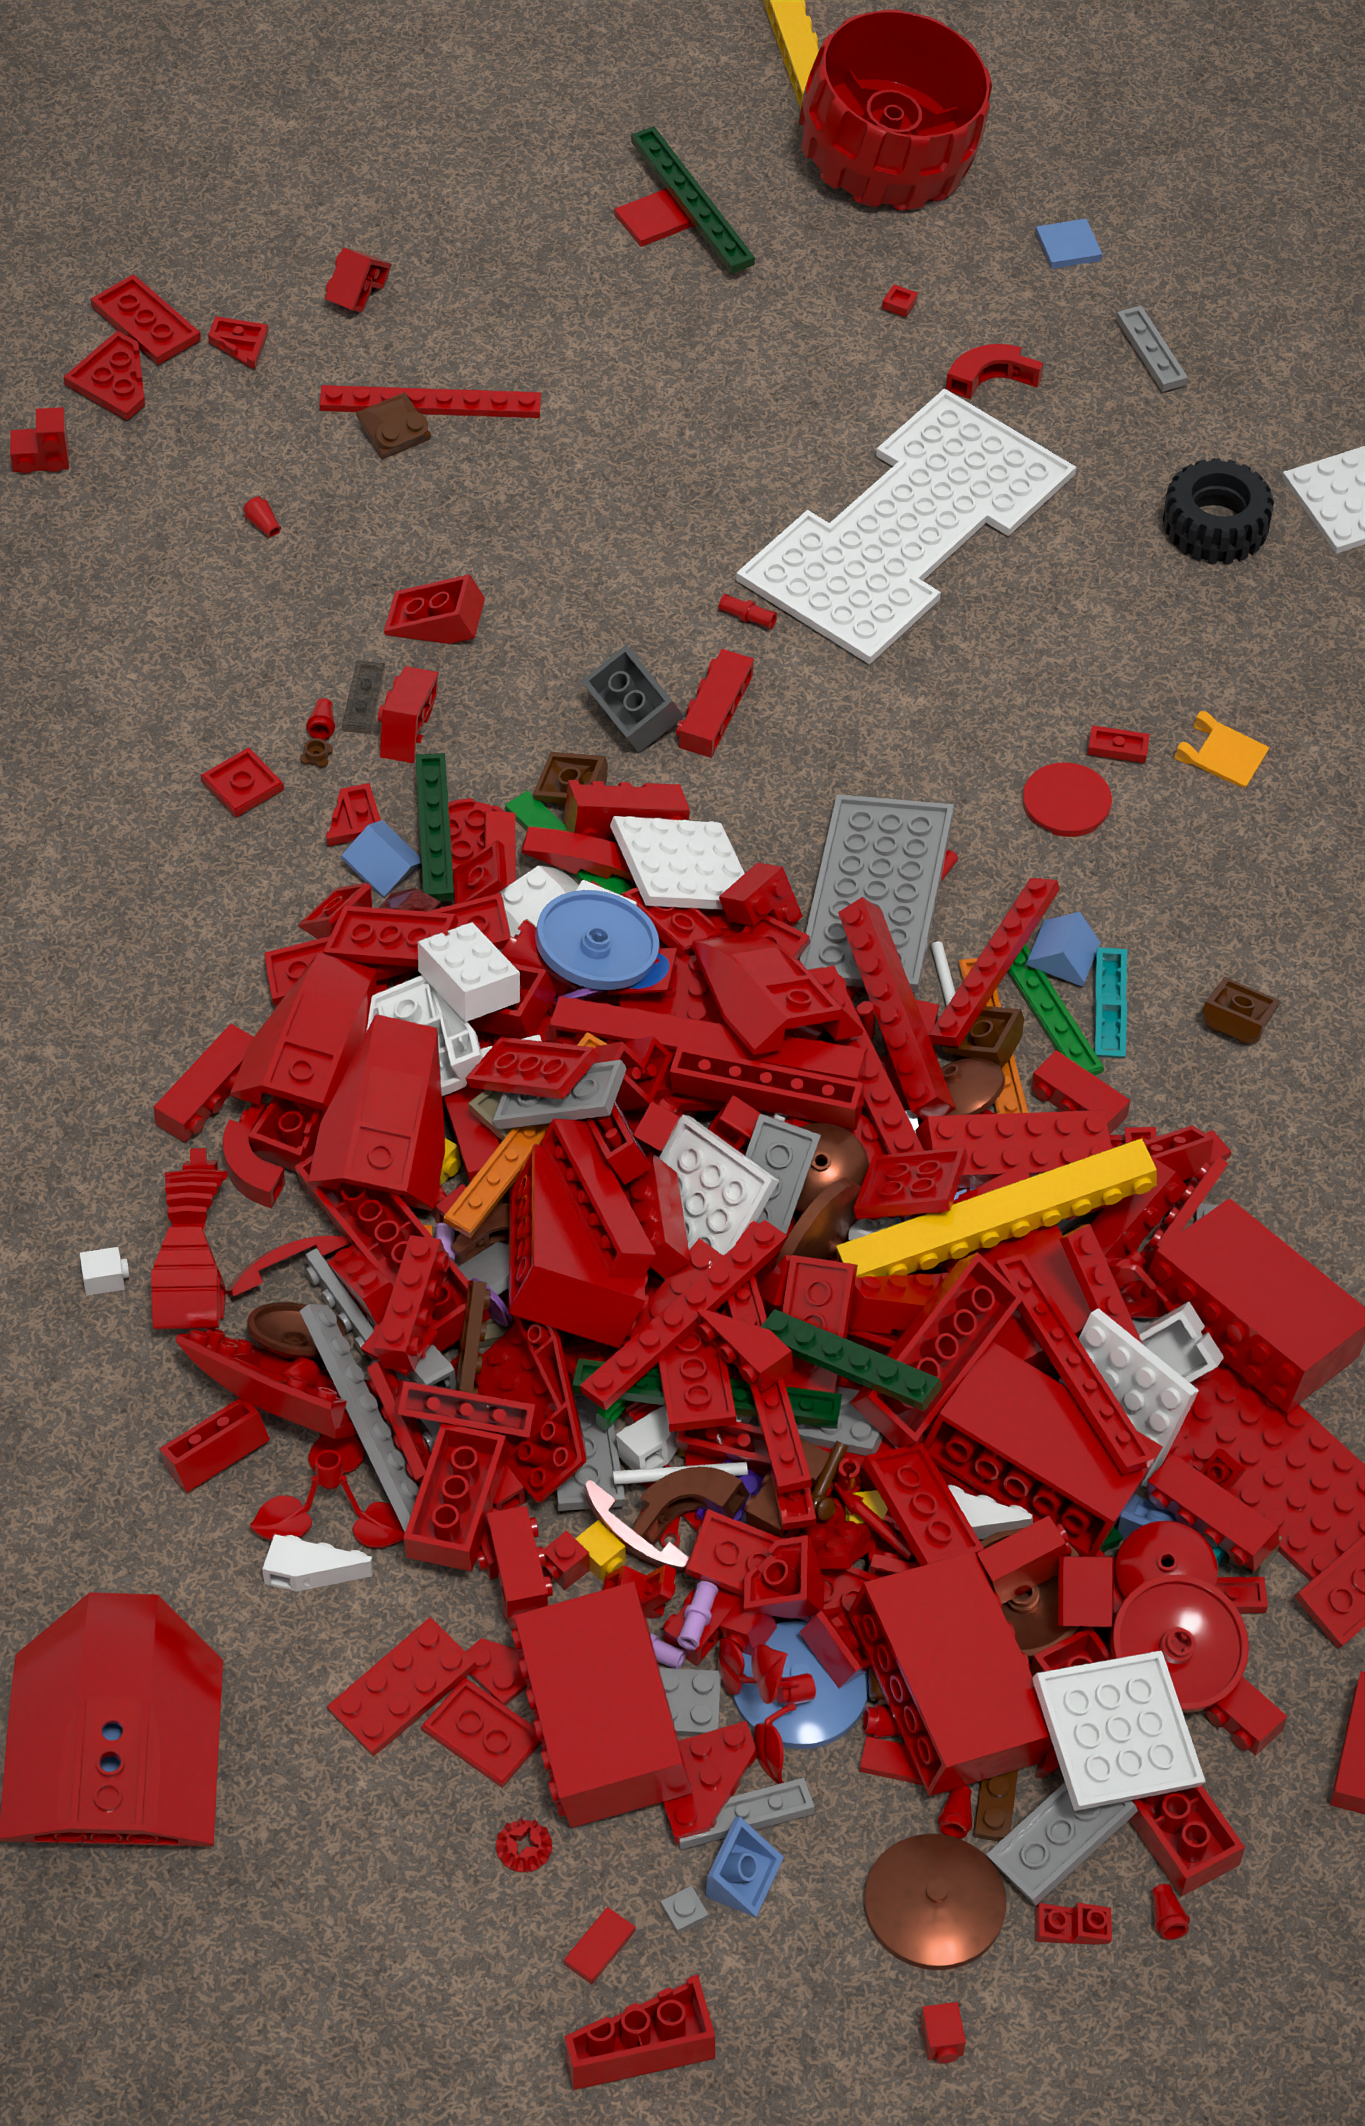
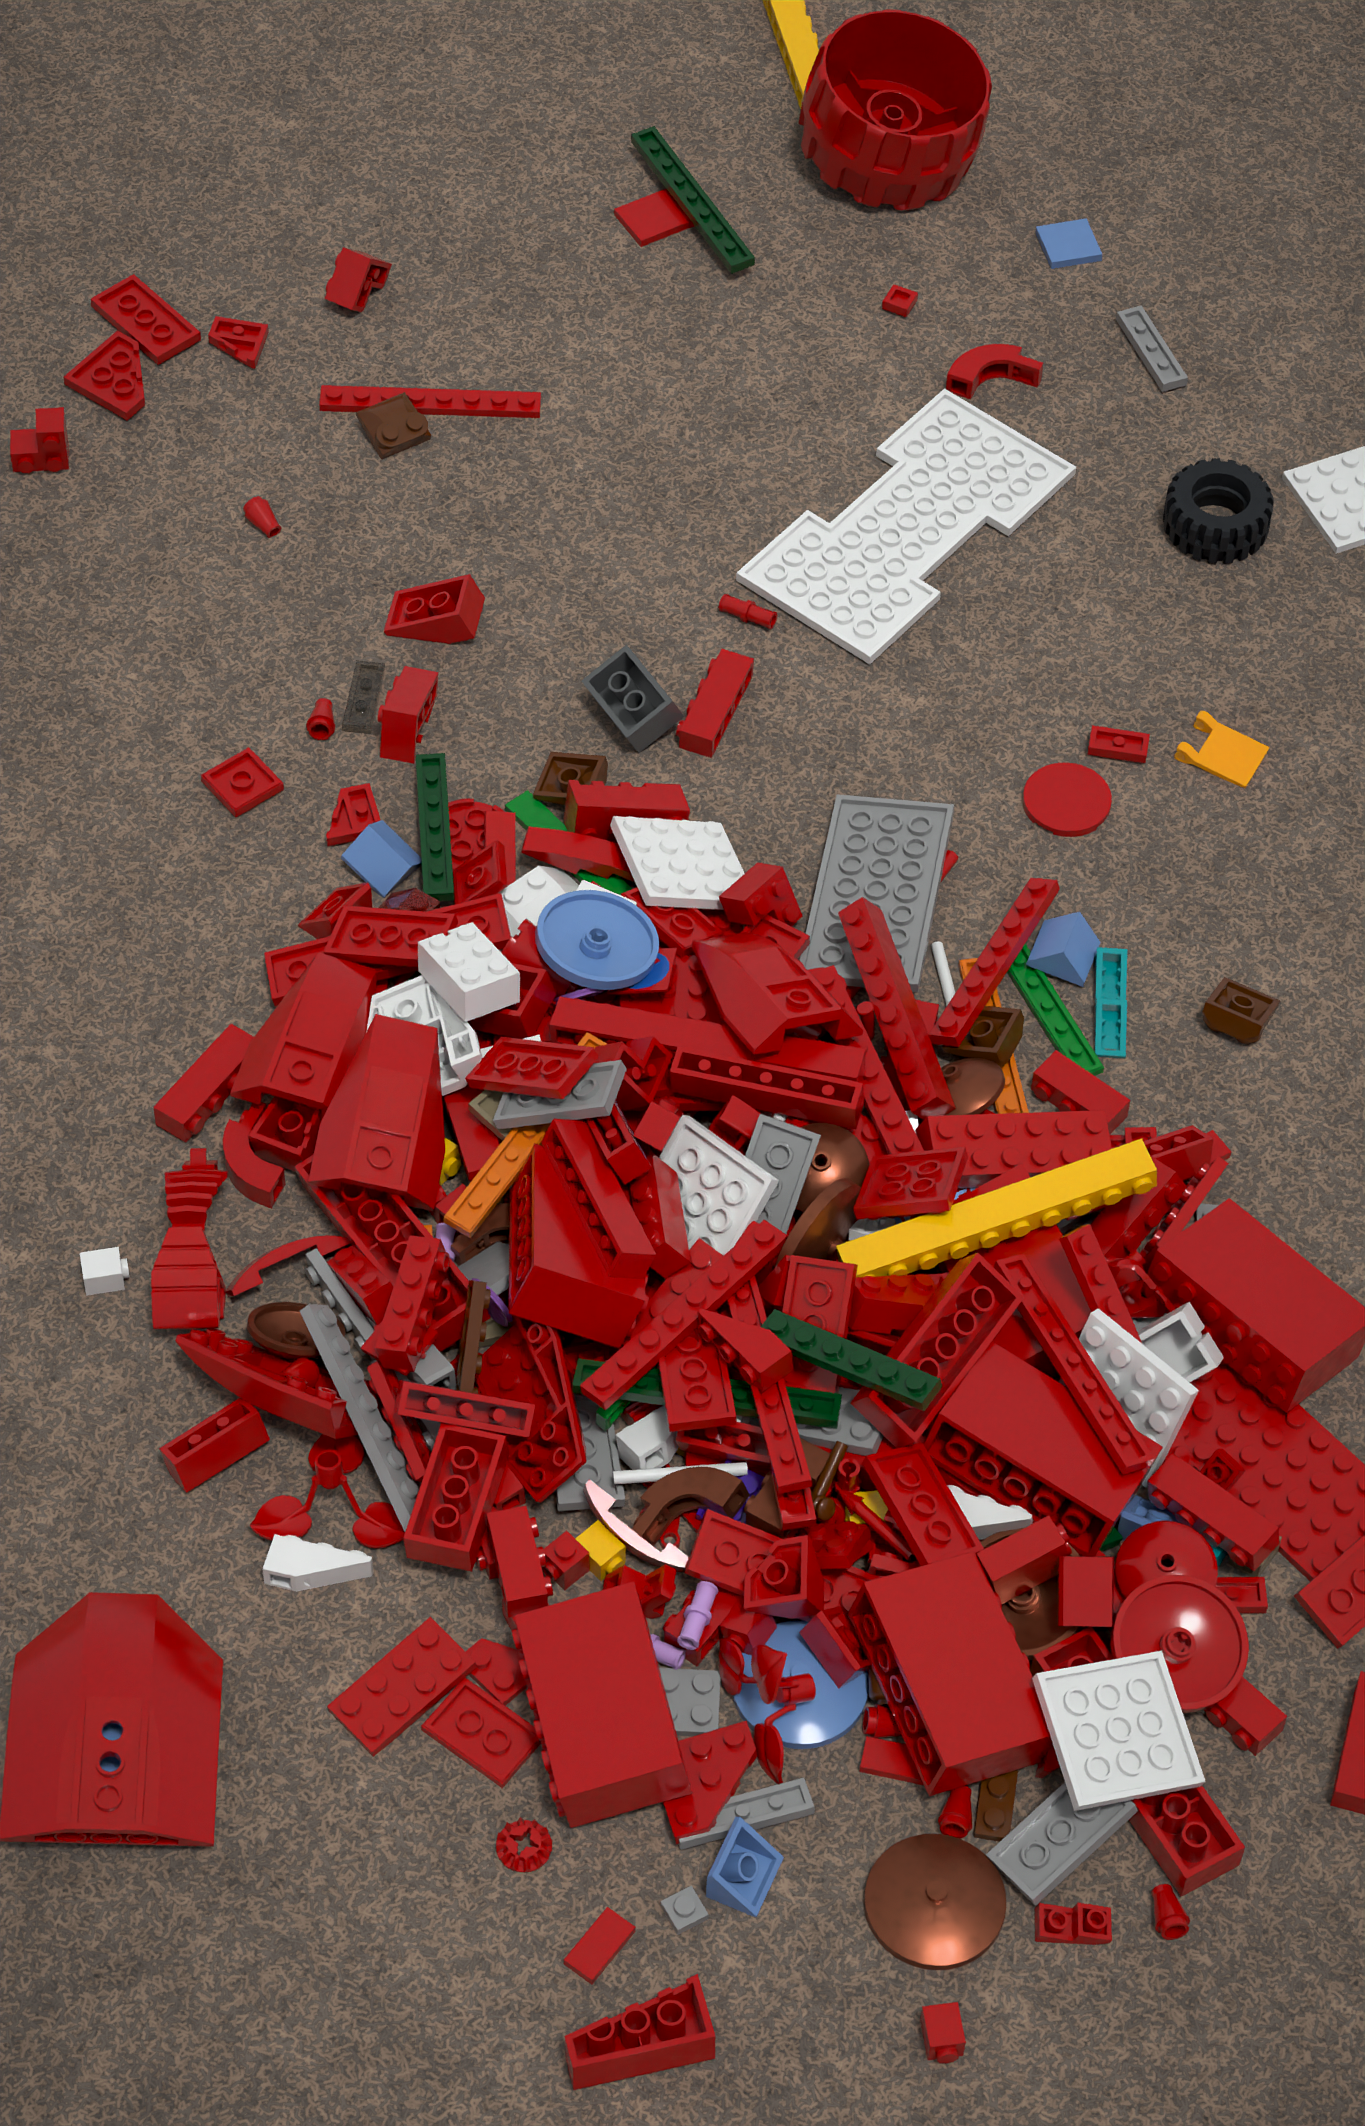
(316, 746): reddish brown plate -> none

